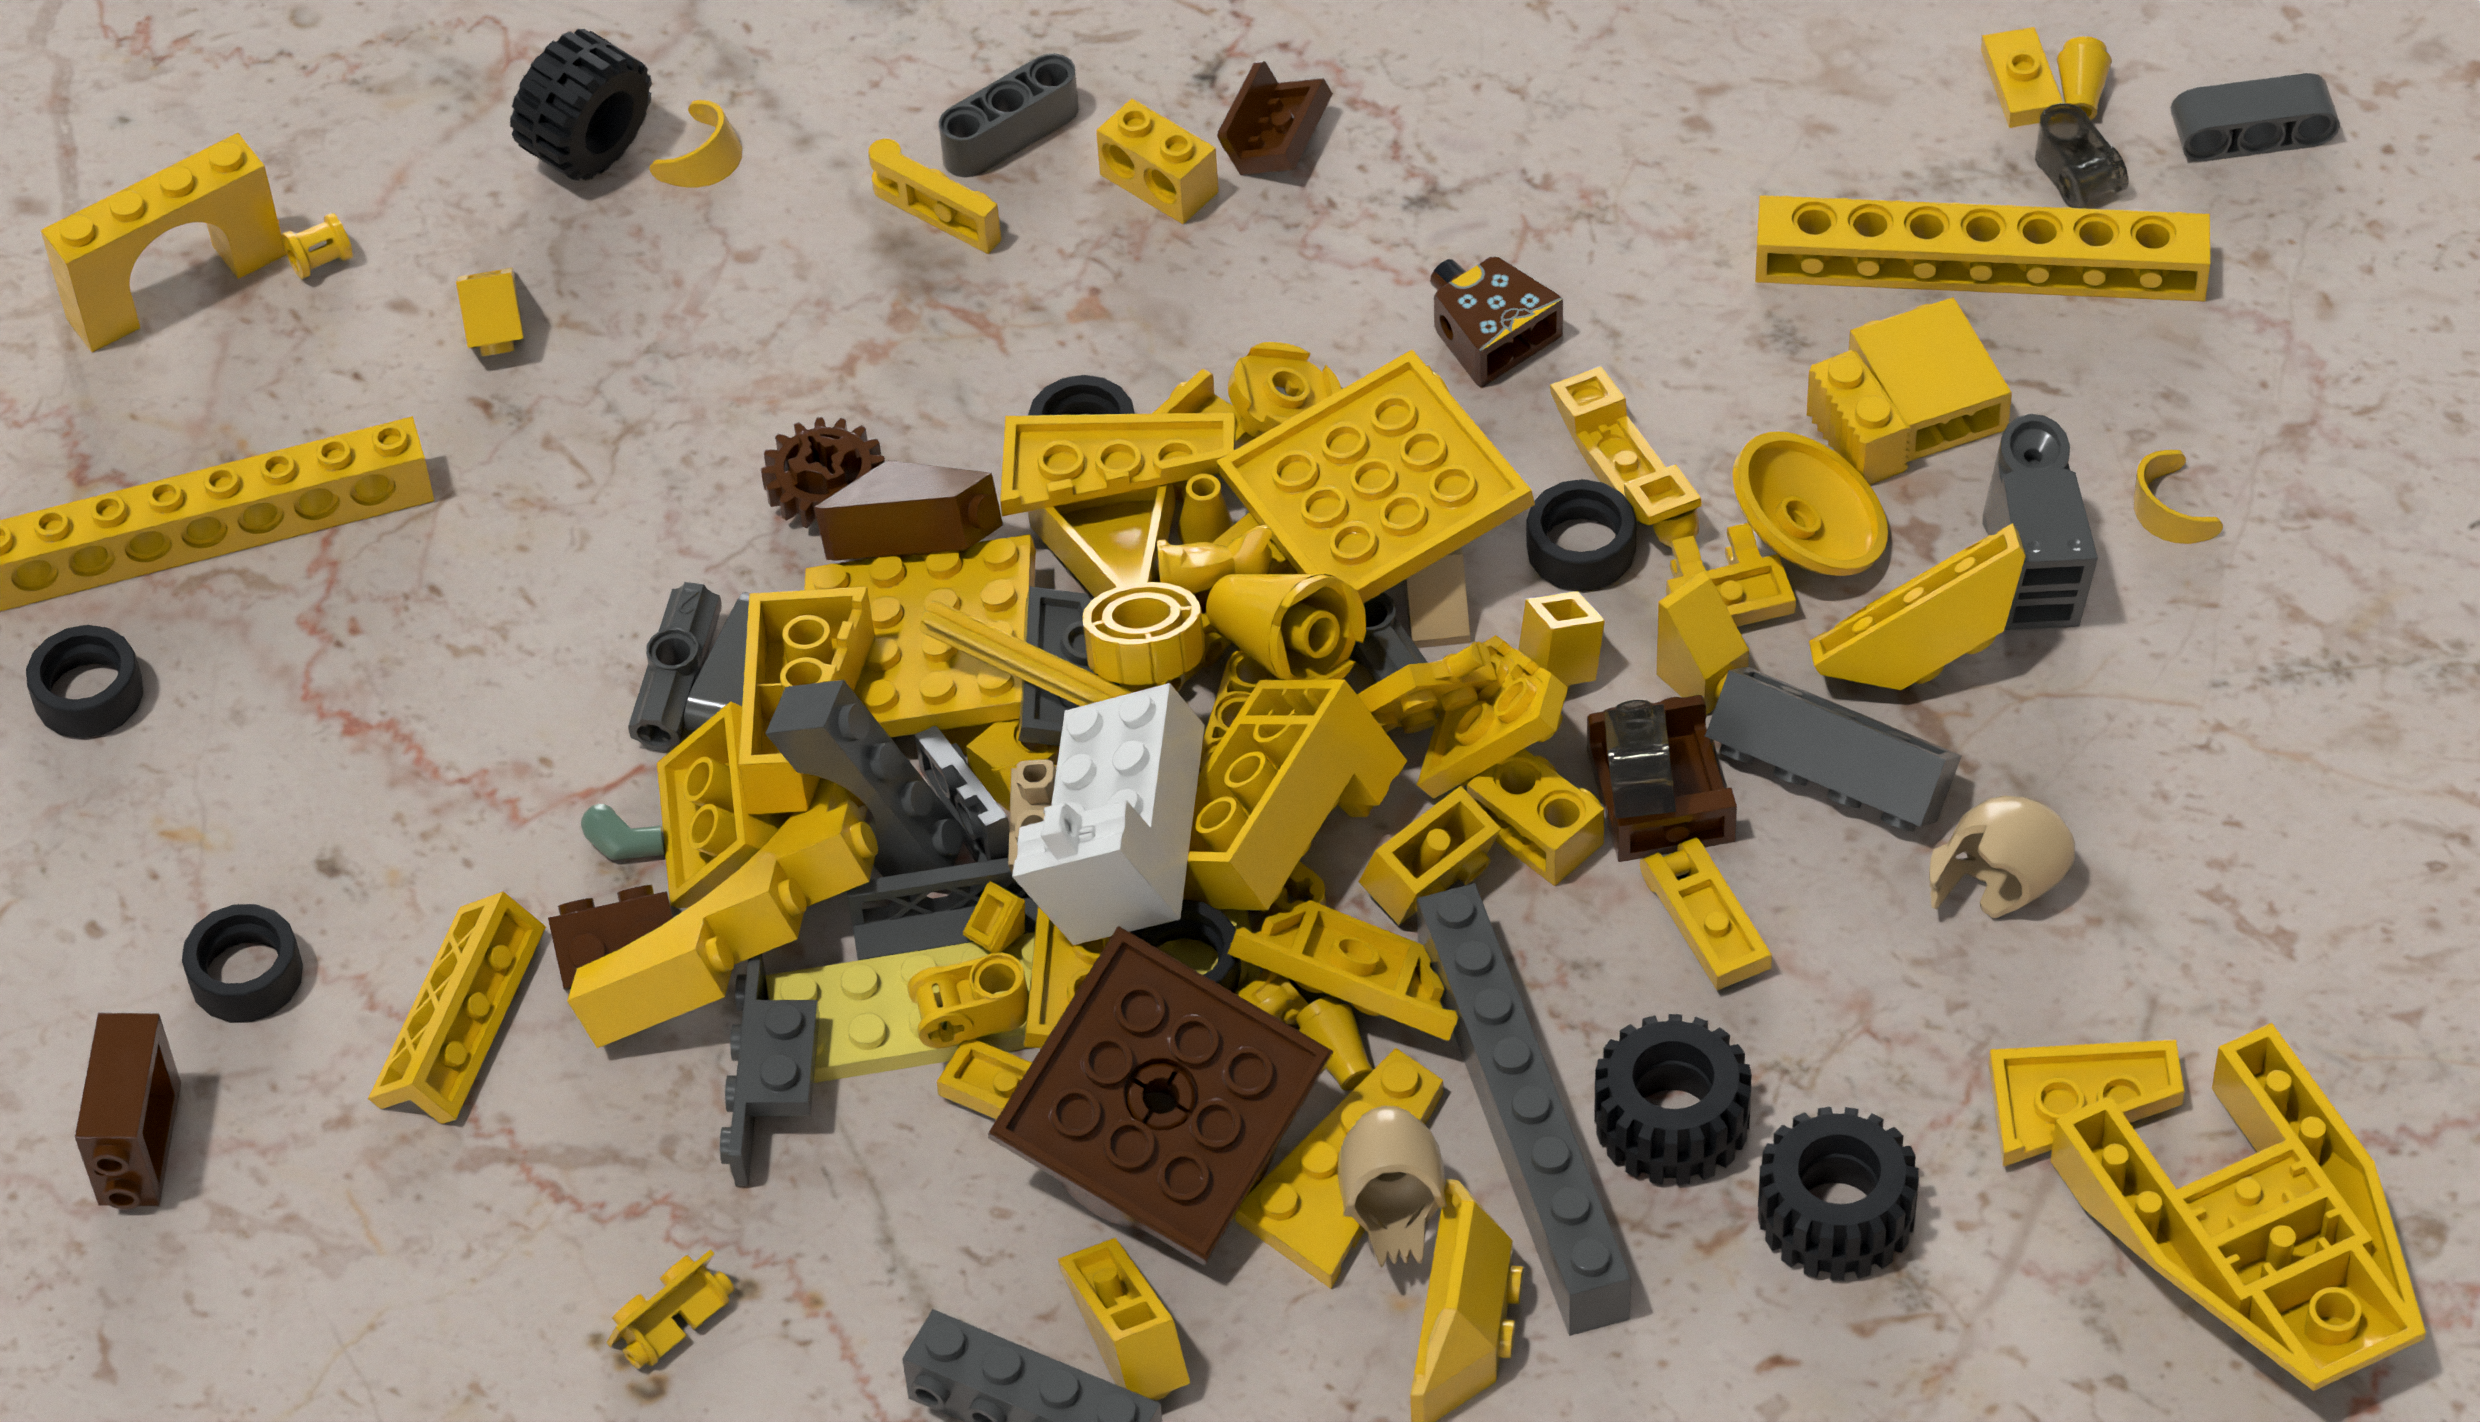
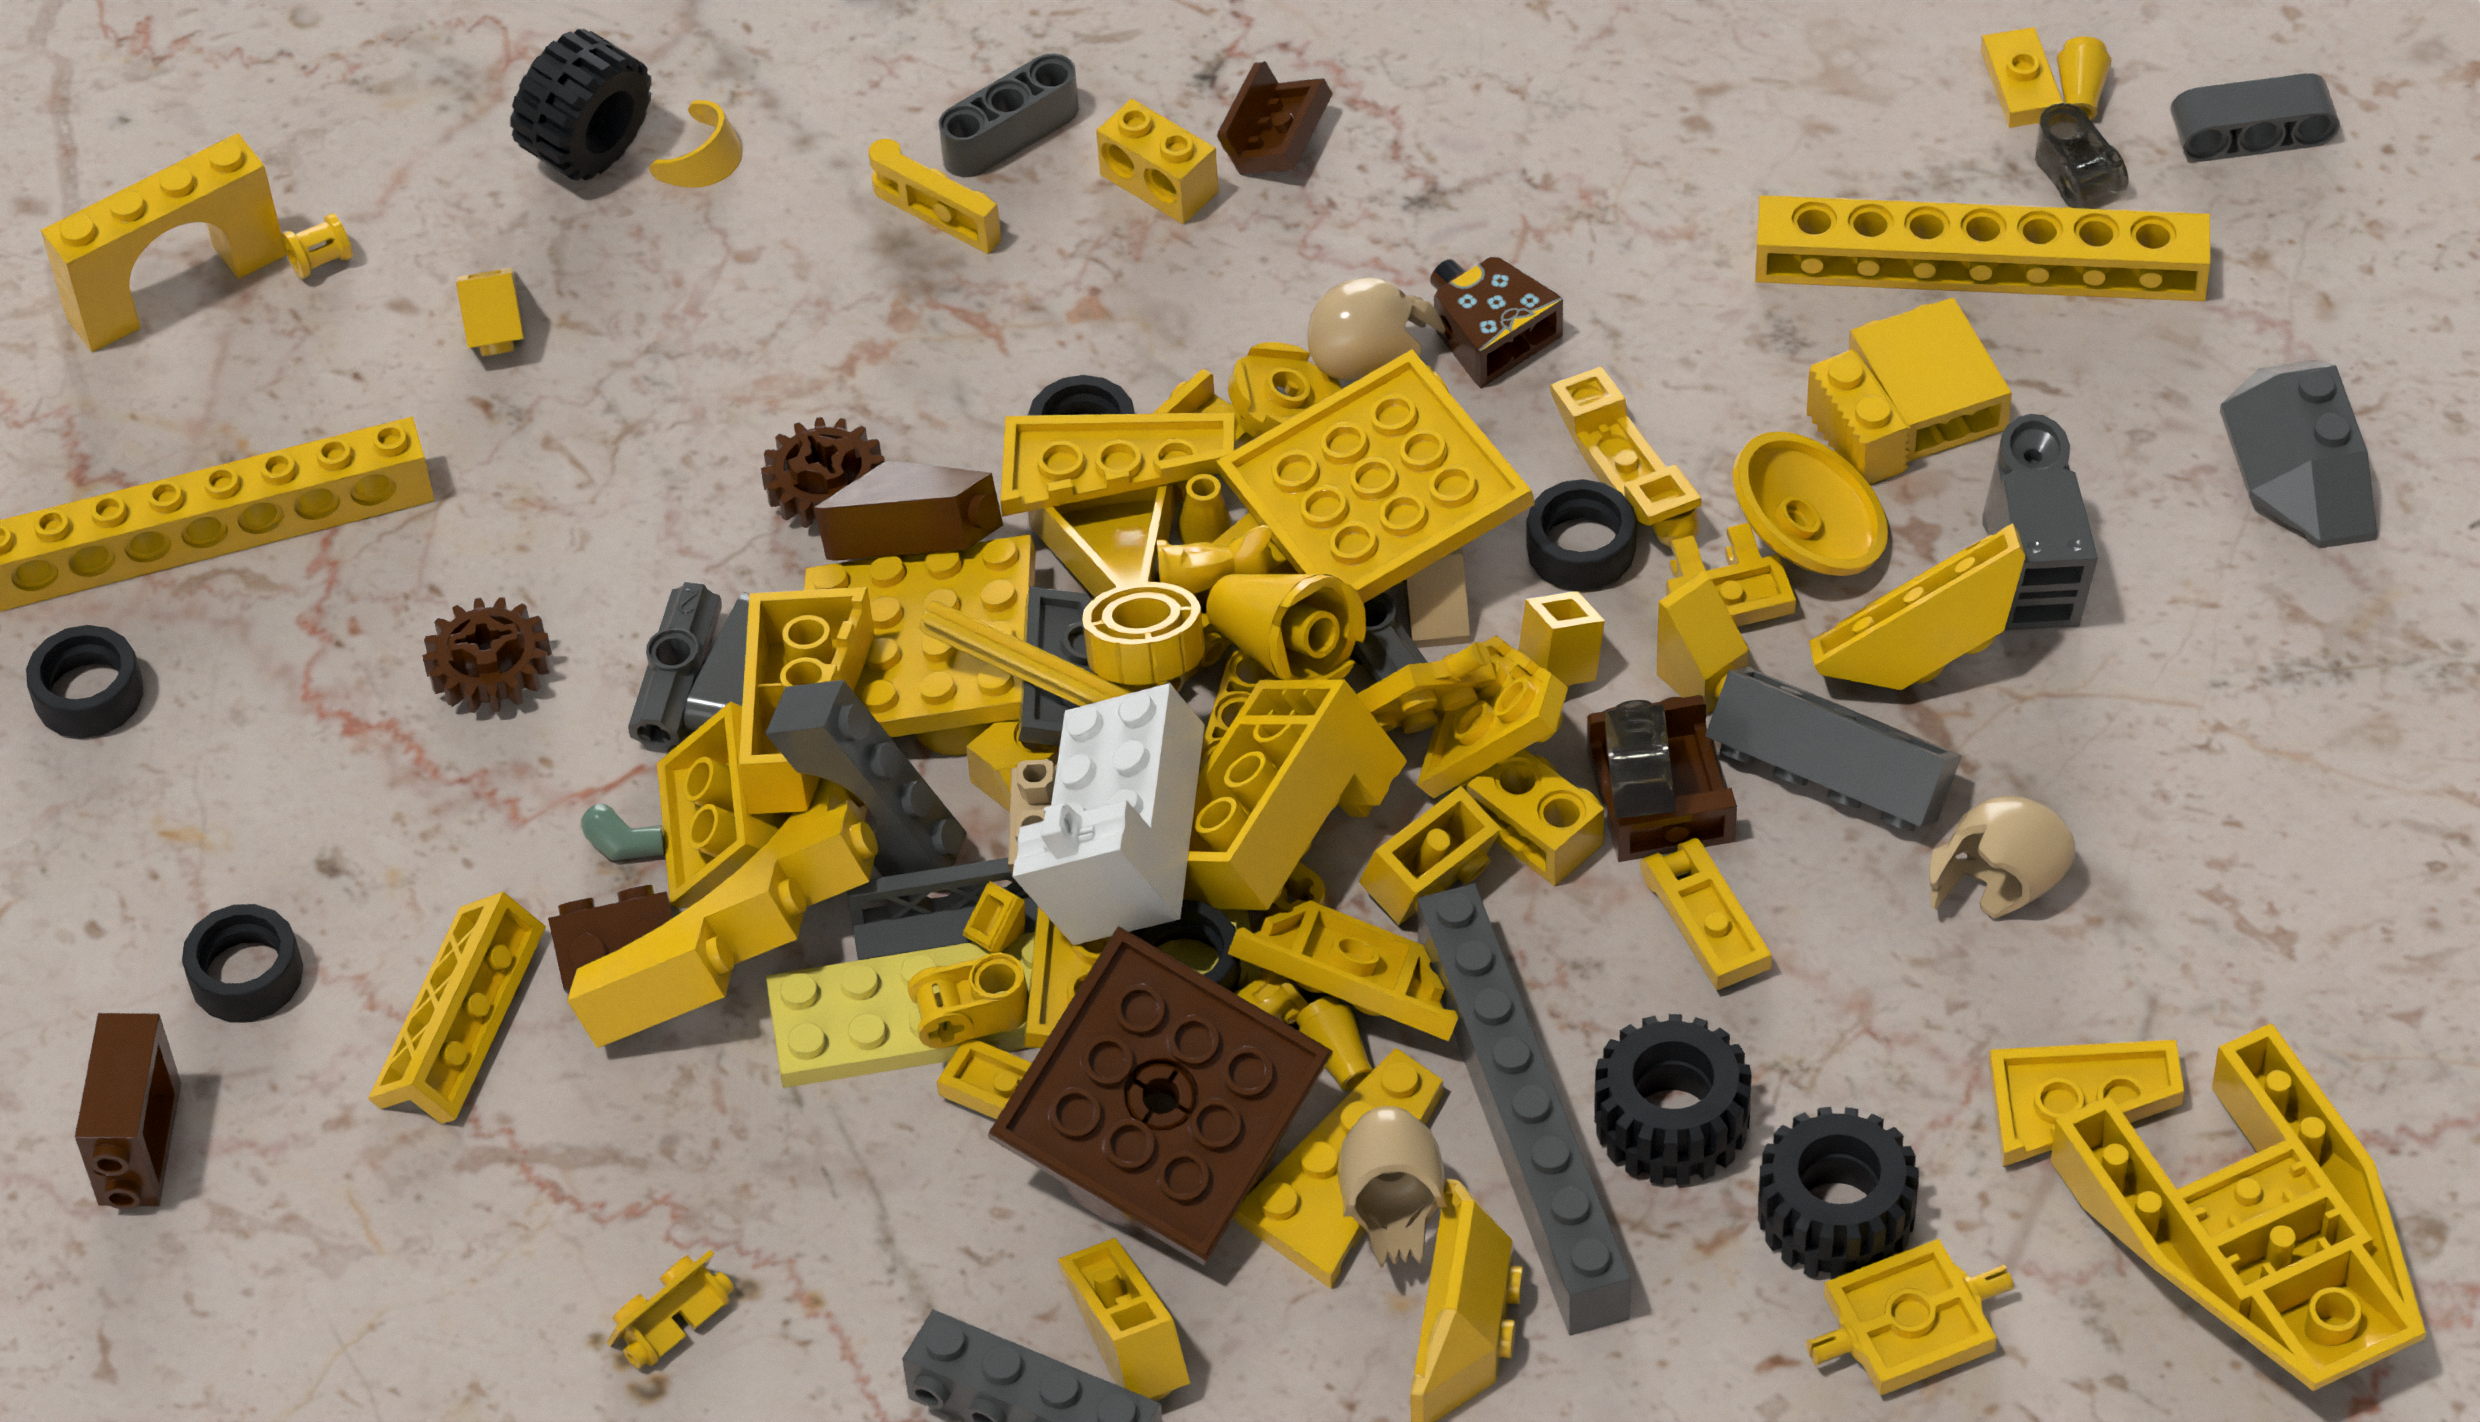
(487, 655): none -> reddish brown gear
(774, 1064): dark grey bracket -> none
(964, 797): dark grey wing -> none
(1363, 327): none -> tan helmet
(1910, 1316): none -> yellow plate
(2159, 518): yellow helmet -> none
(2303, 451): none -> dark grey wedge

